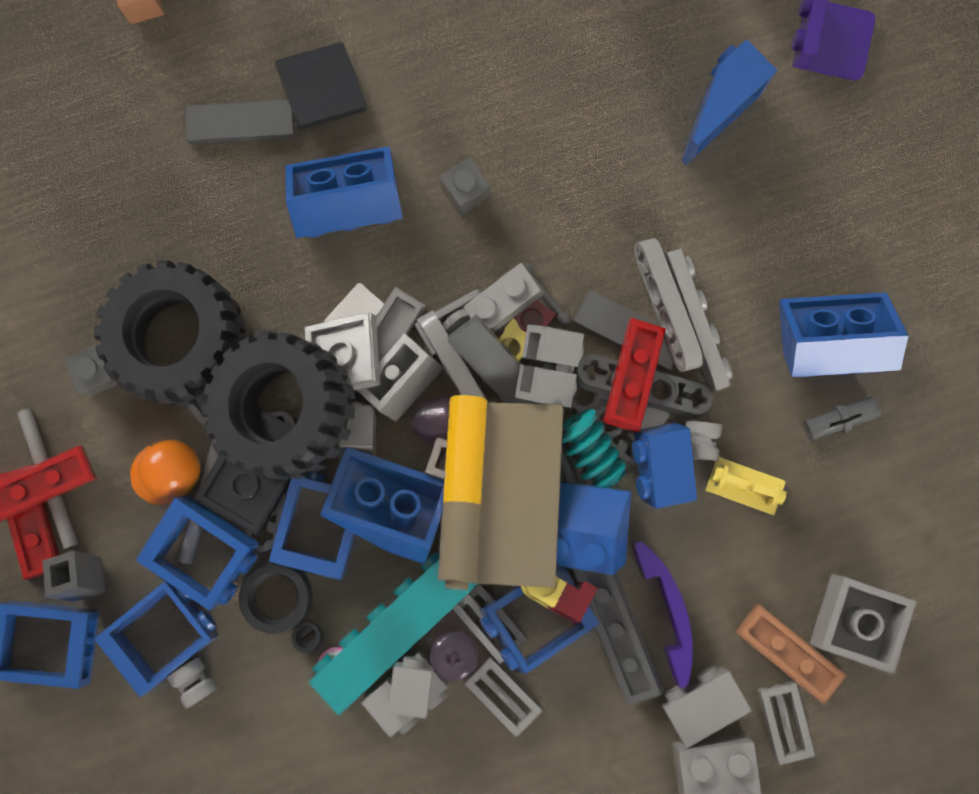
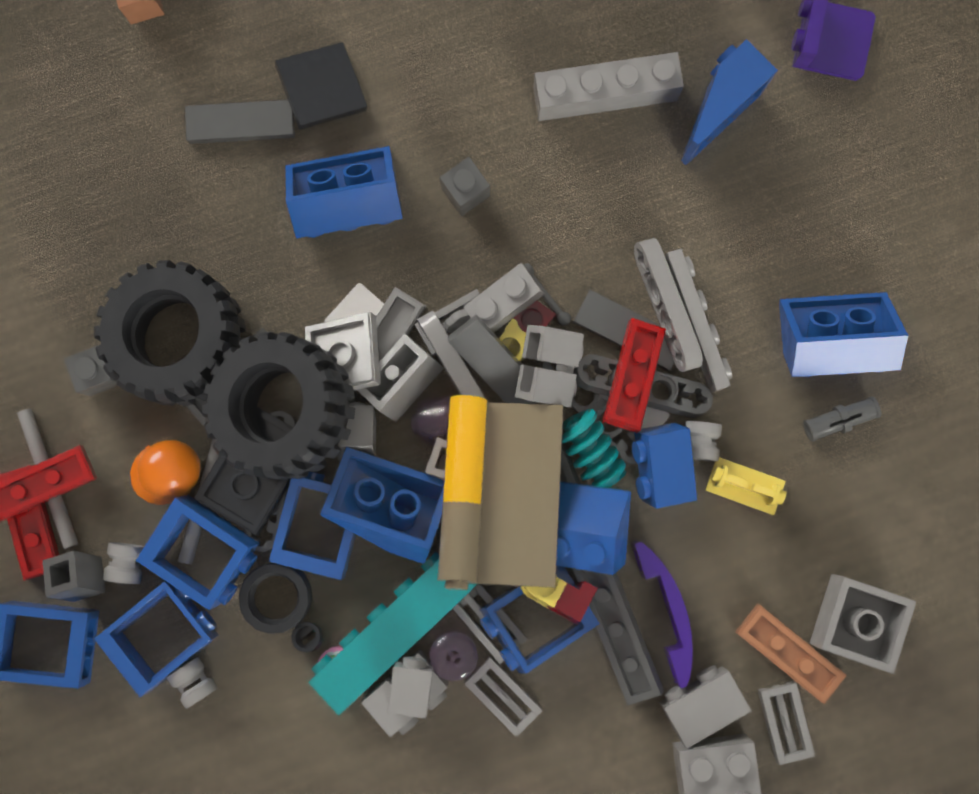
(123, 564): none -> light grey wheel
(608, 86): none -> light grey brick

